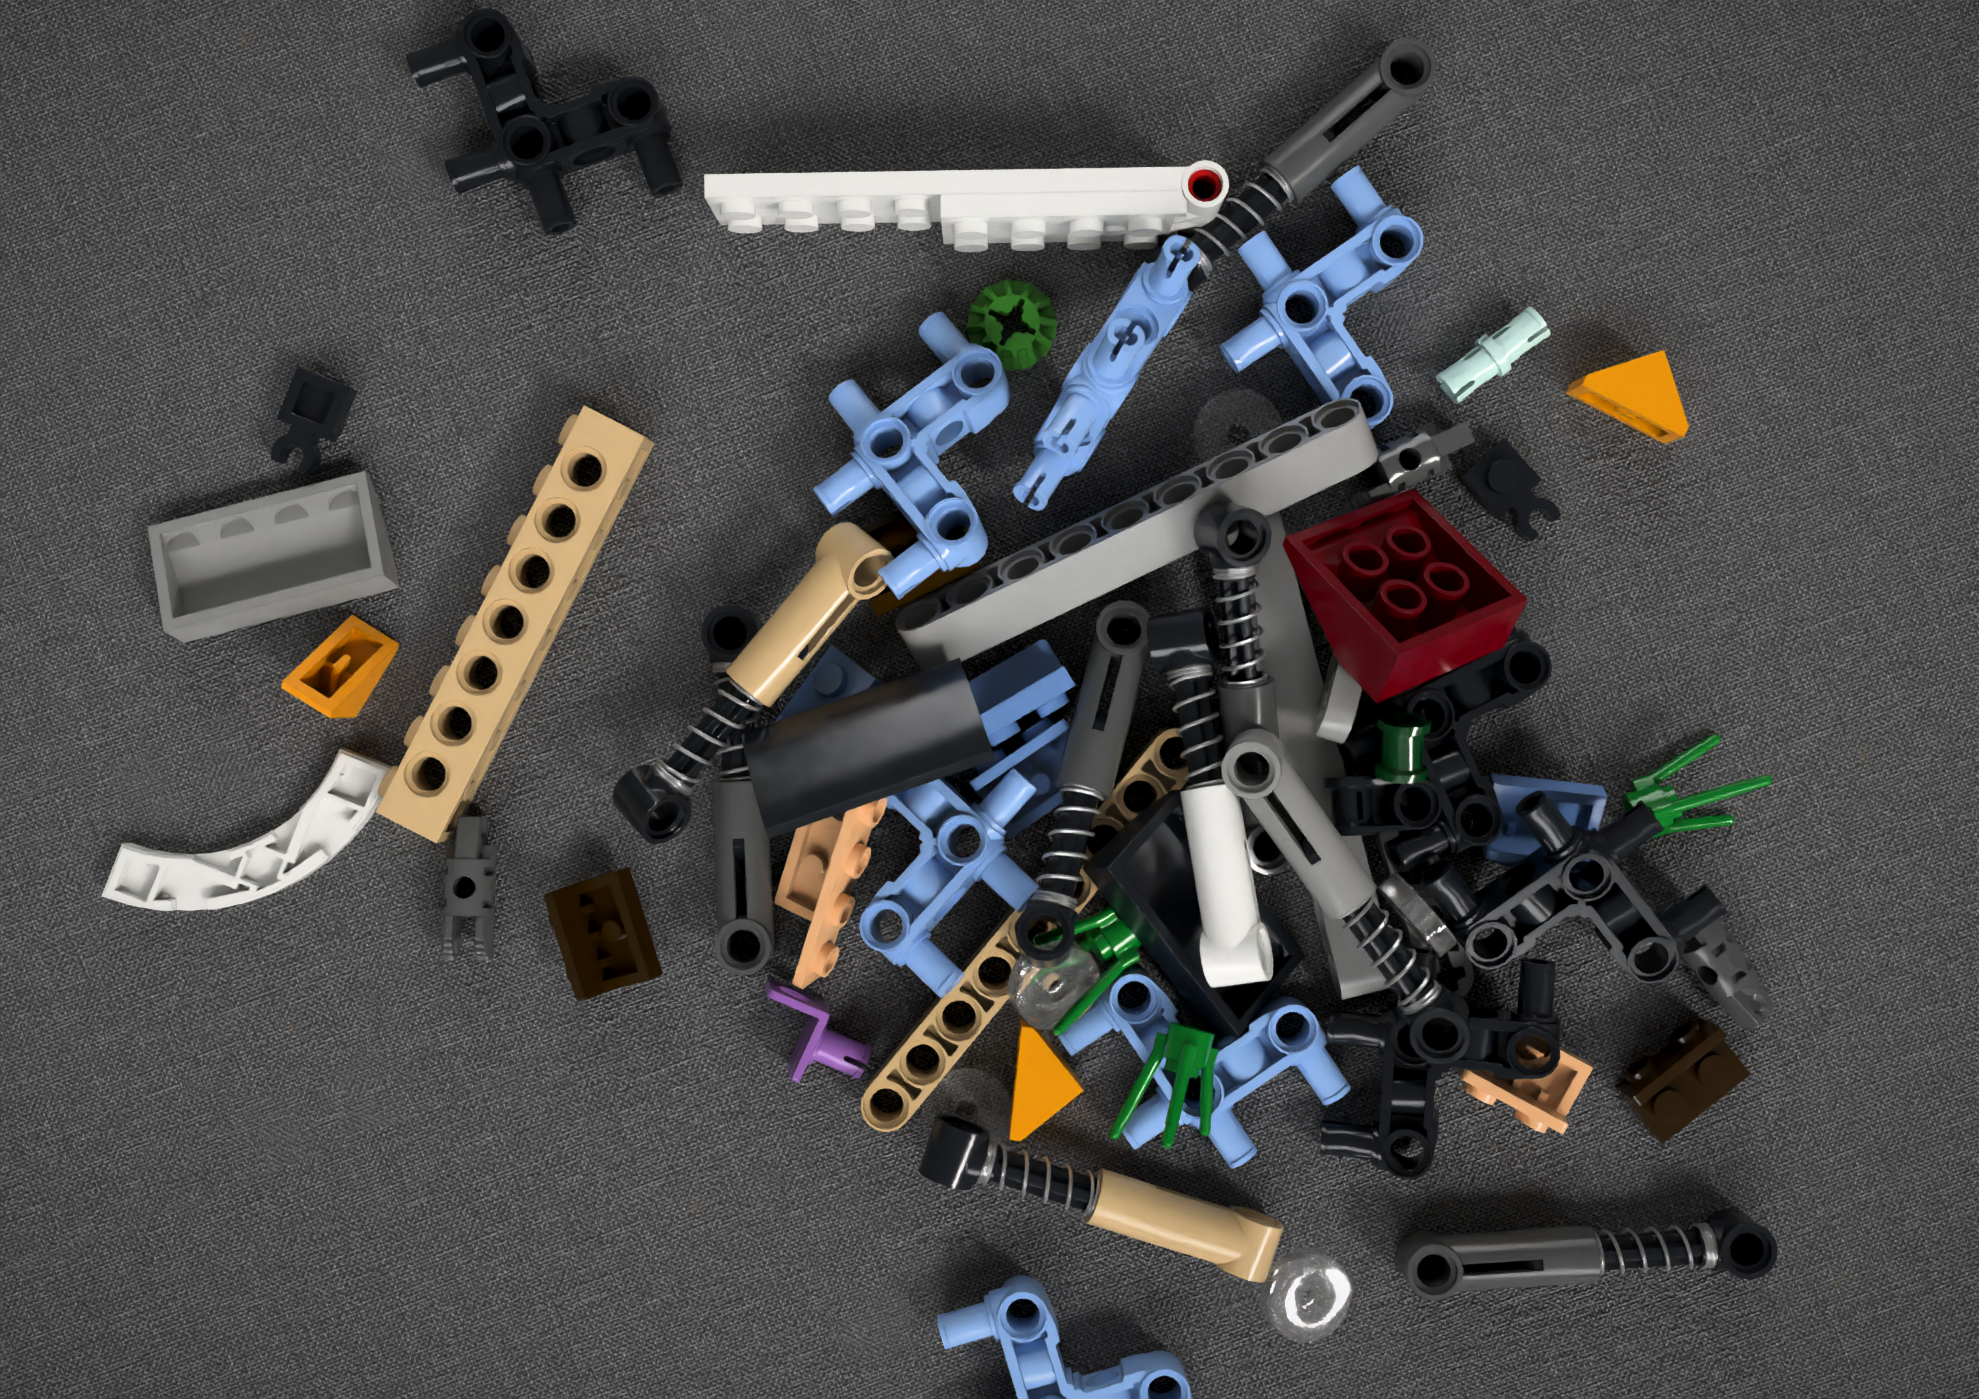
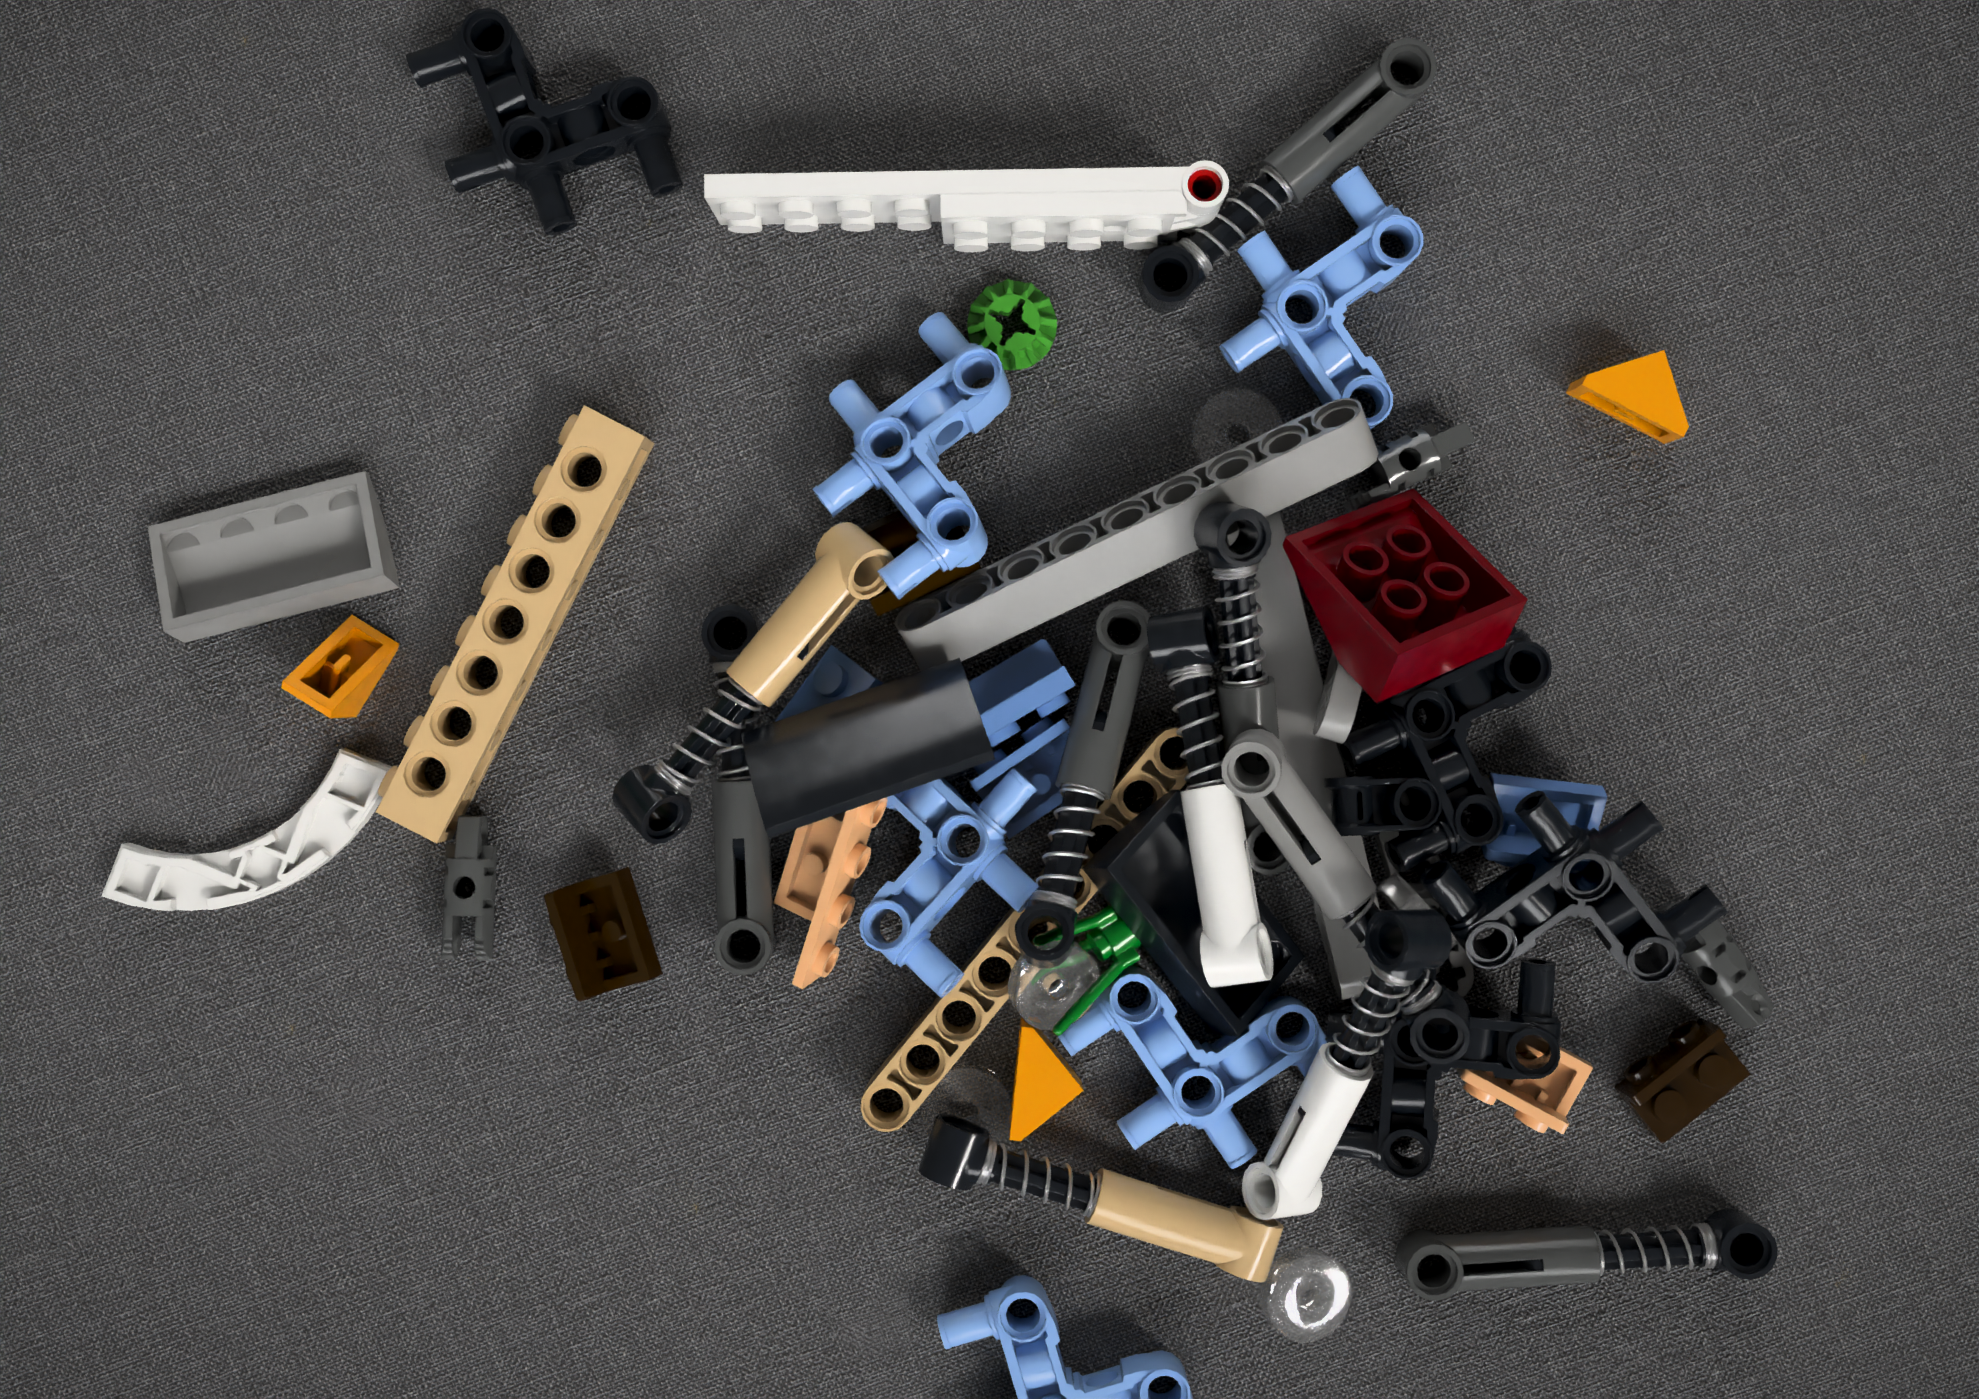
(315, 410): black plate -> none
(816, 1040): medium lavender bracket -> none
(1108, 370): light blue pin -> none
(1186, 1052): green plant -> none
(1289, 1177): none -> piece
(1402, 747): dark green bush -> none
(1493, 355): light aqua pin -> none
(1503, 484): black plate -> none
(1664, 800): green plant -> none

